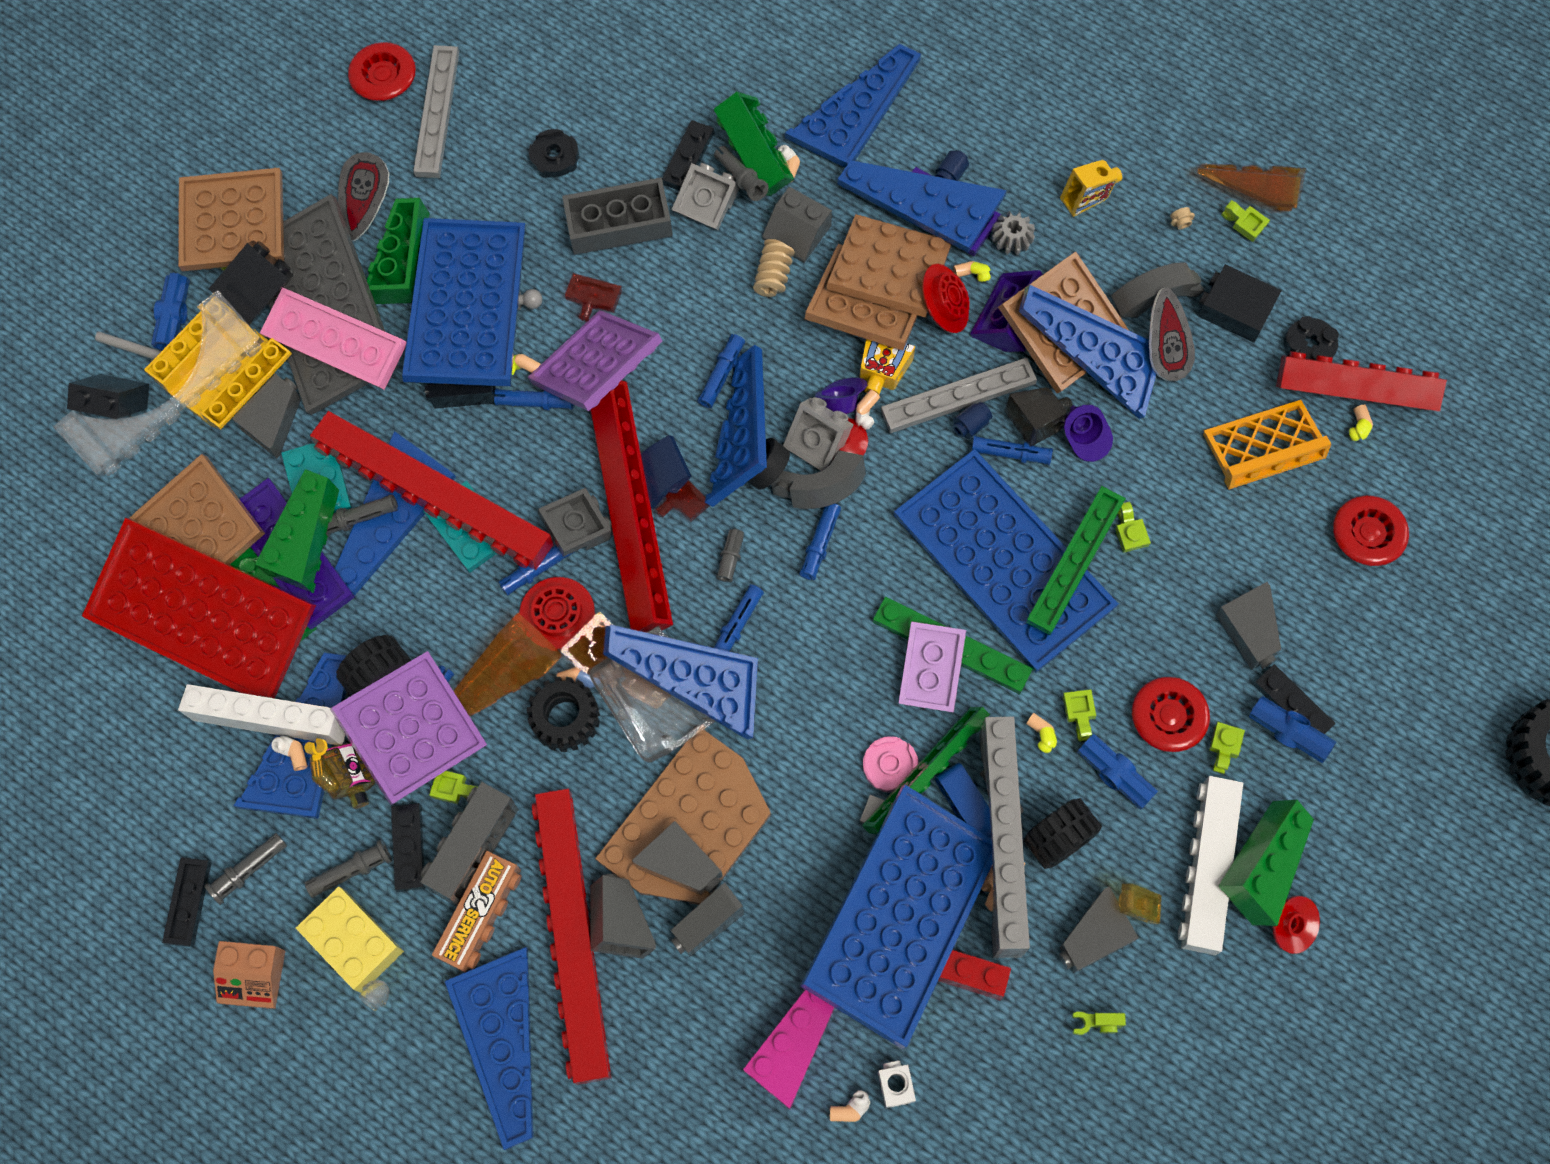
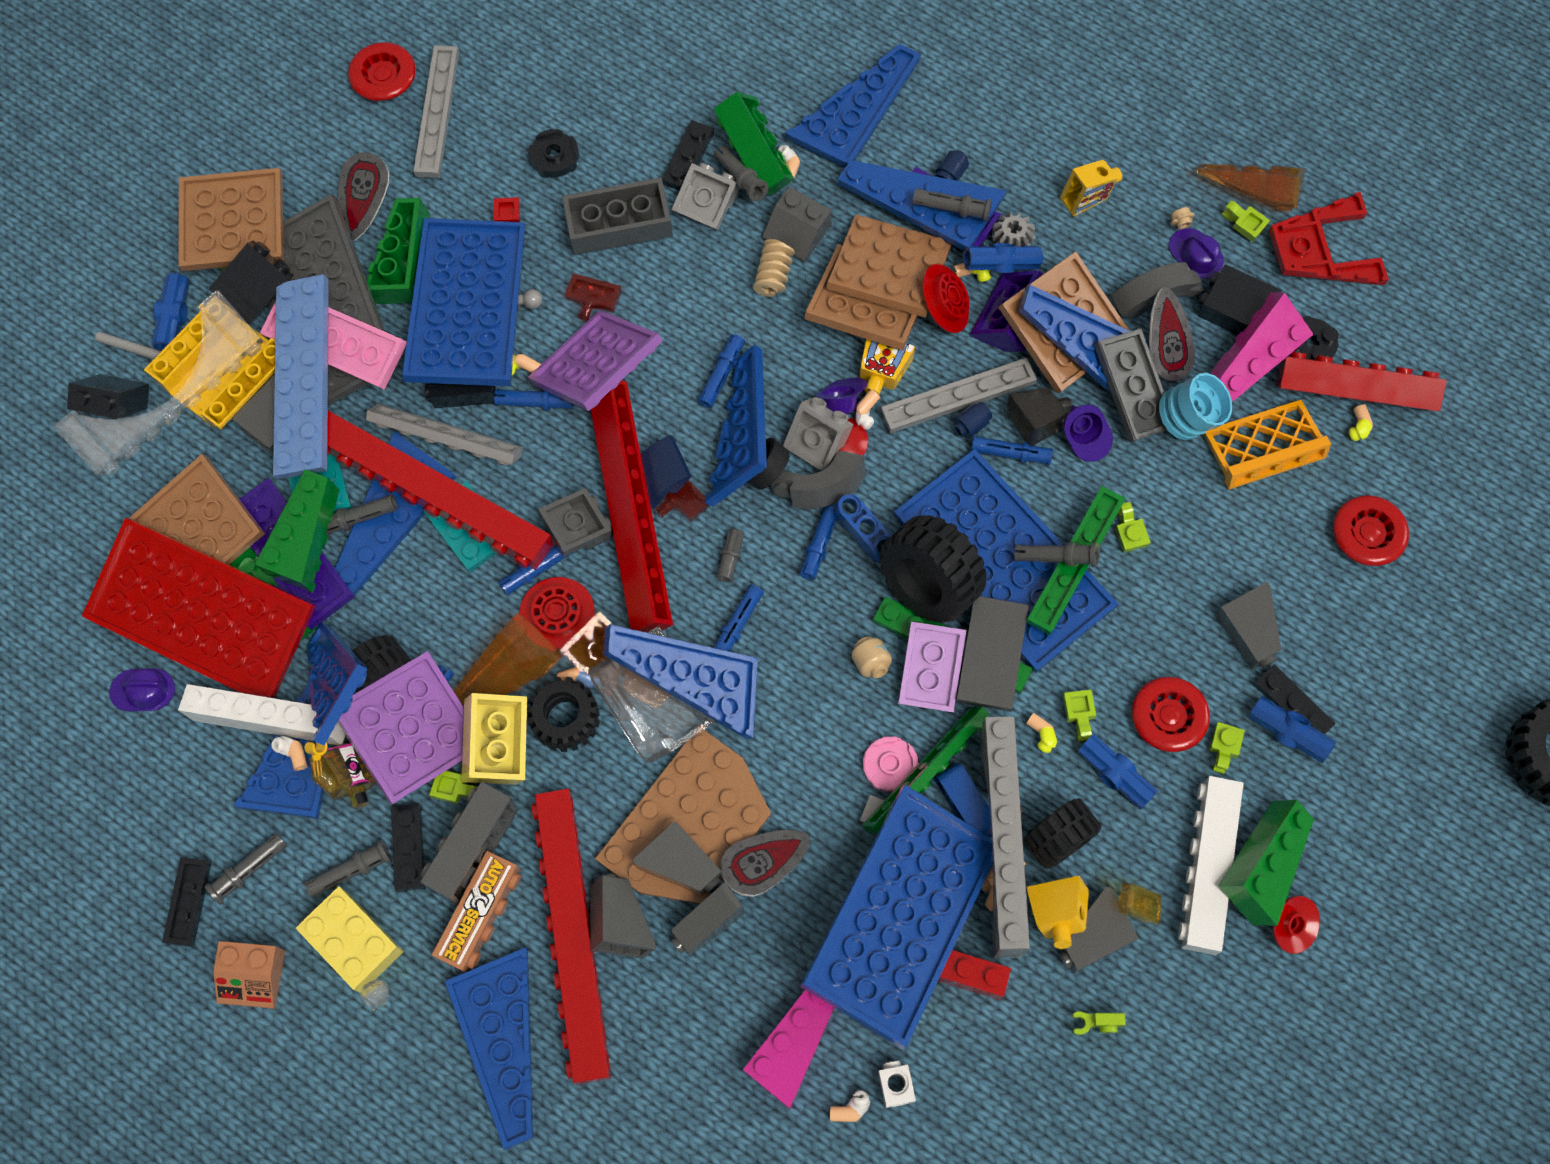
(142, 690): none -> dark purple piece
(301, 377): none -> medium blue plate
(336, 677): none -> blue wing
(452, 436): none -> light grey plate
(494, 739): none -> light yellow brick
(507, 209): none -> red plate
(762, 860): none -> shield
(862, 515): none -> blue beam
(871, 657): none -> tan head
(933, 568): none -> black tyre
(964, 205): none -> dark grey pin
(992, 653): none -> dark grey tile
(1002, 257): none -> blue piece
(1060, 909): none -> yellow torso
(1070, 554): none -> dark grey pin
(1132, 383): none -> dark grey tile
(1195, 406): none -> medium azure wheel
(1198, 251): none -> dark purple piece
(1265, 342): none -> dark pink wedge
(1305, 252): none -> red wing

